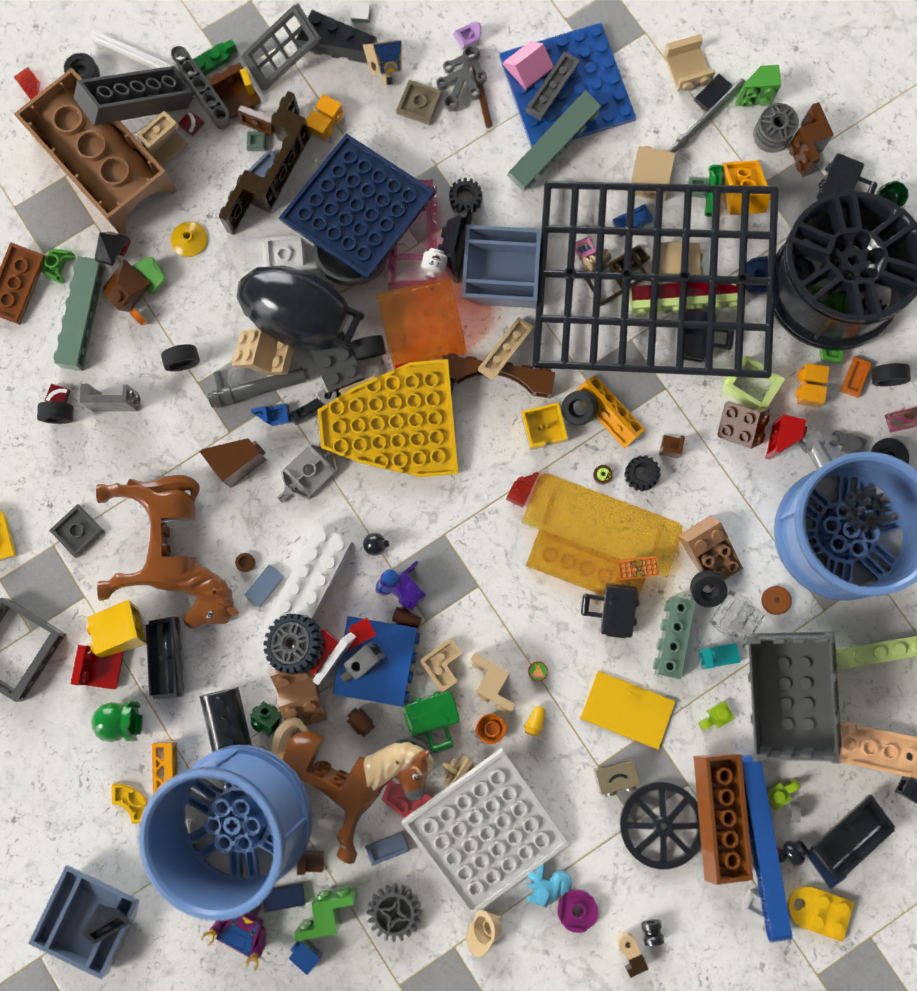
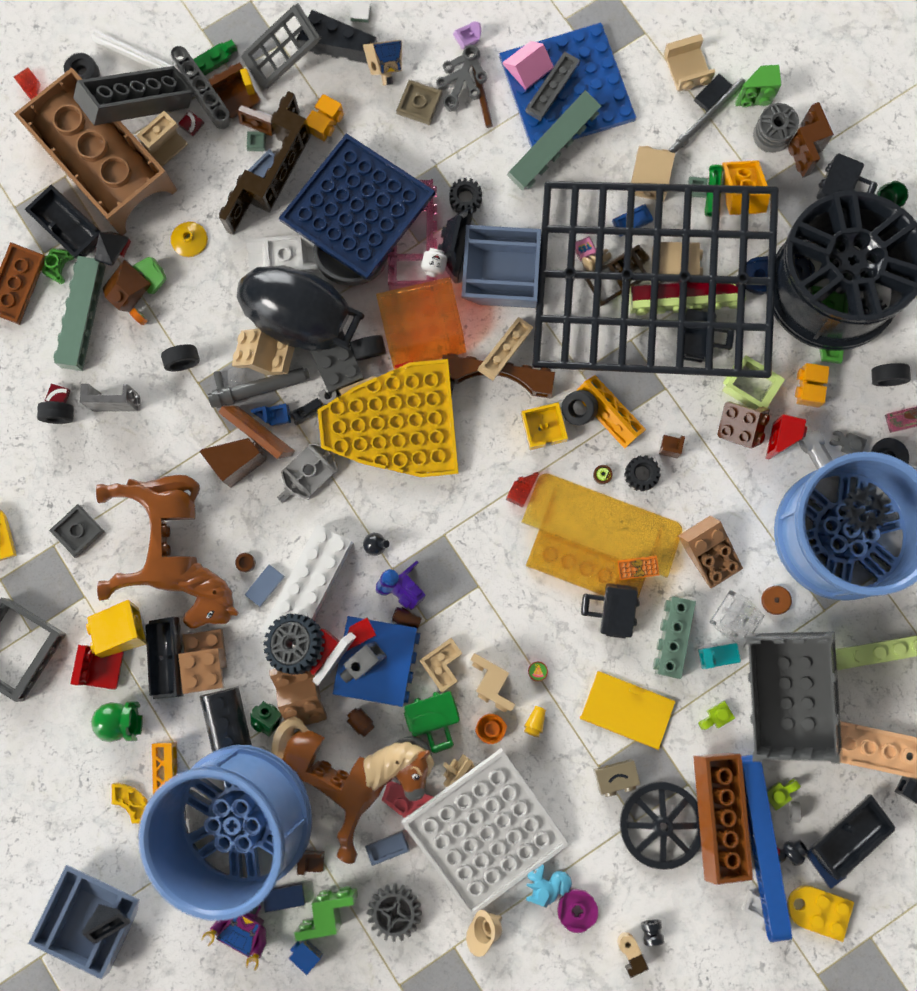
(64, 222): none -> black container
(202, 661): none -> medium nougat bracket
(256, 431): none -> dark orange tile
(713, 598): black tyre -> none
(856, 377): orange tile -> none

